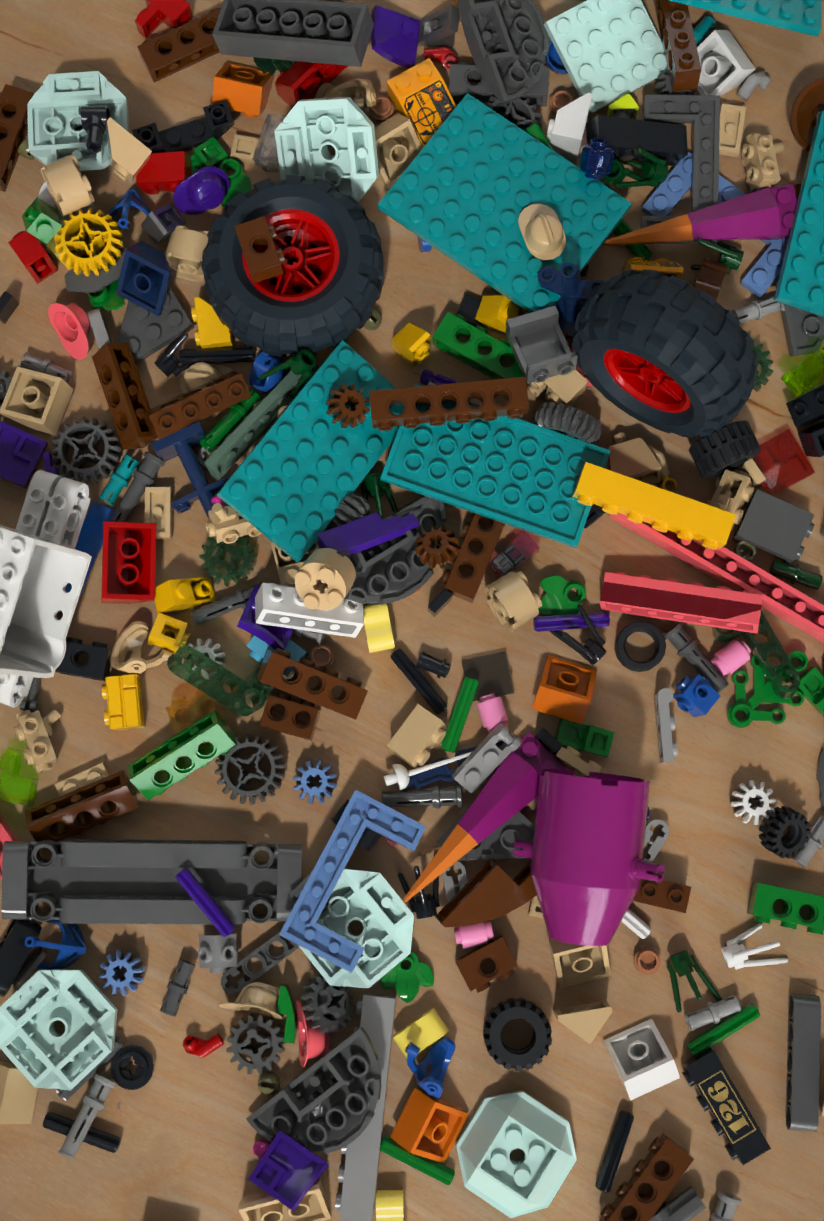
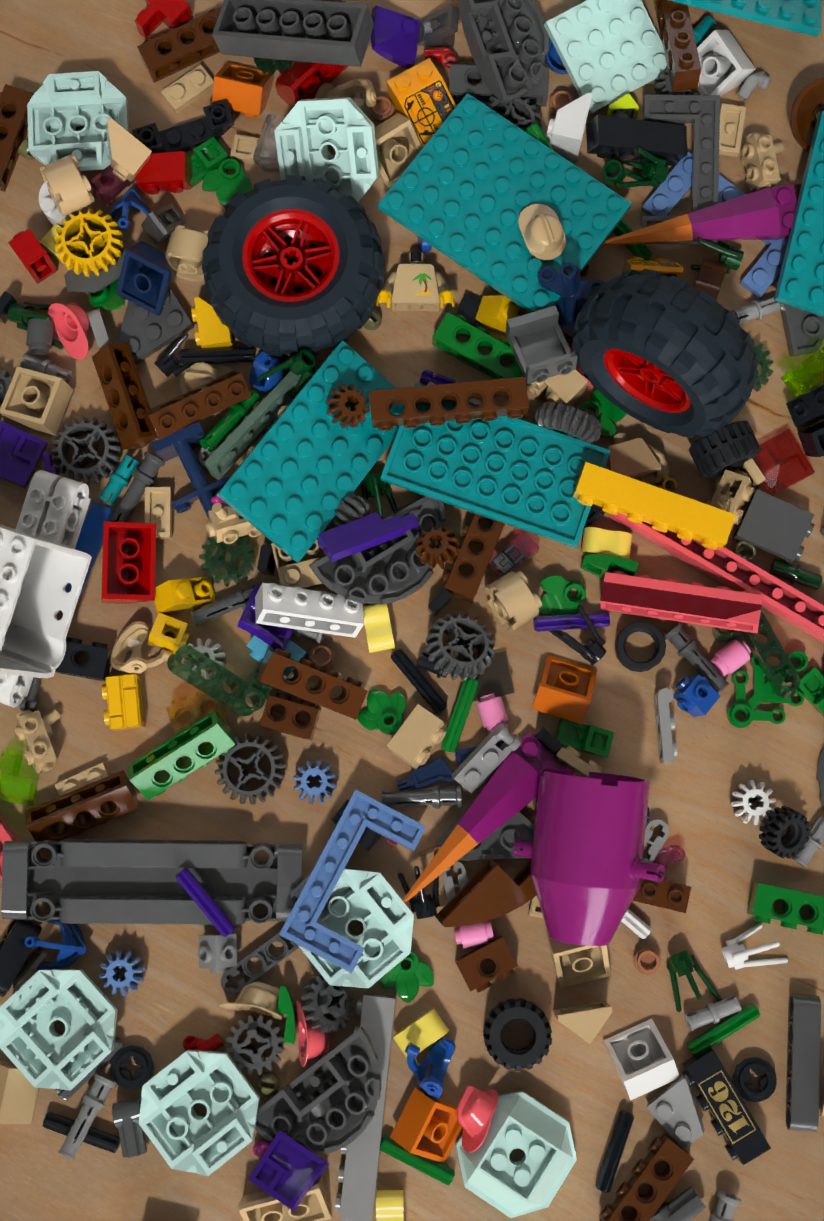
(21, 313): none -> dark green plant
(39, 336): none -> dark grey brick
(42, 220): green brick -> none
(94, 123): black pin -> none
(108, 185): none -> clear pink leg
(131, 1134): none -> dark grey piece
(177, 987): dark grey pin -> none
(188, 89): none -> tan plate
(192, 1140): none -> light aqua piece
(201, 191): dark purple piece -> none
(256, 234): reddish brown brick -> none
(266, 560): none -> black tile
(324, 579): tan brick -> none
(380, 709): none -> green plate
(401, 774): white sword -> none
(412, 344): yellow slope -> none
(415, 287): none -> tan torso
(462, 638): none -> dark grey gear
(475, 1116): none -> coral piece
(596, 159): clear blue head -> none
(601, 563): none -> green slope
(604, 411): none -> green plate
(606, 542): none -> light yellow axle
(669, 855): none -> clear pink arm
(677, 1112): none -> light grey wing
(767, 1082): none -> black gear

